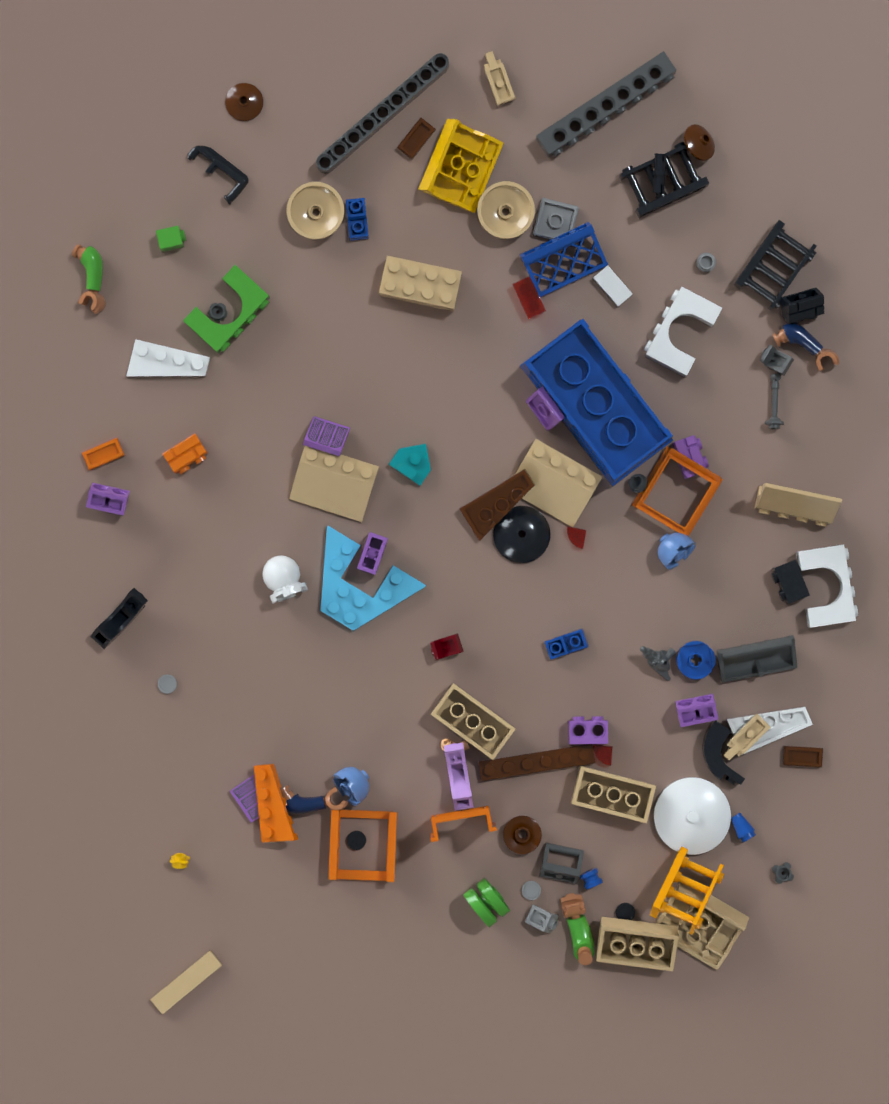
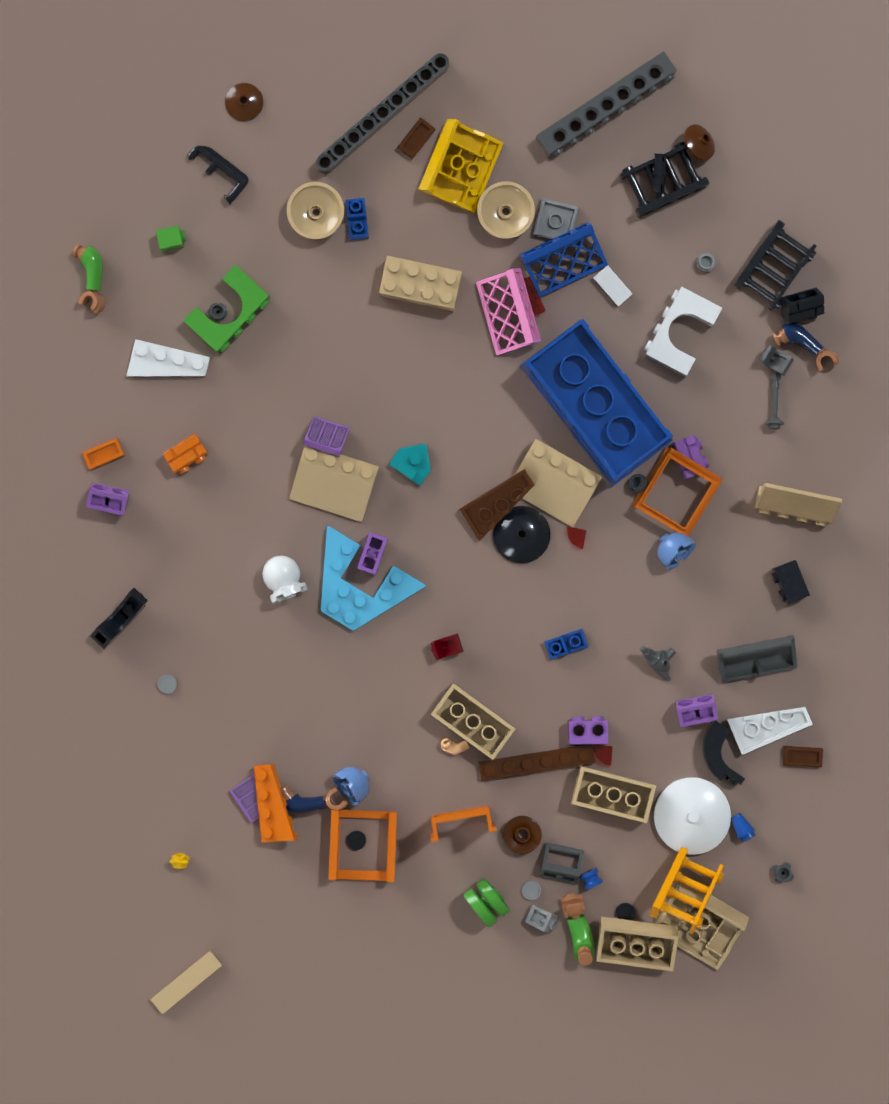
(458, 776): lavender arch -> none
(498, 80): tan hinge -> none
(522, 305): none -> bright pink fence
(545, 409): medium lavender tile -> none
(704, 666): blue plate -> none
(746, 737): tan hinge -> none
(835, 560): white arch -> none

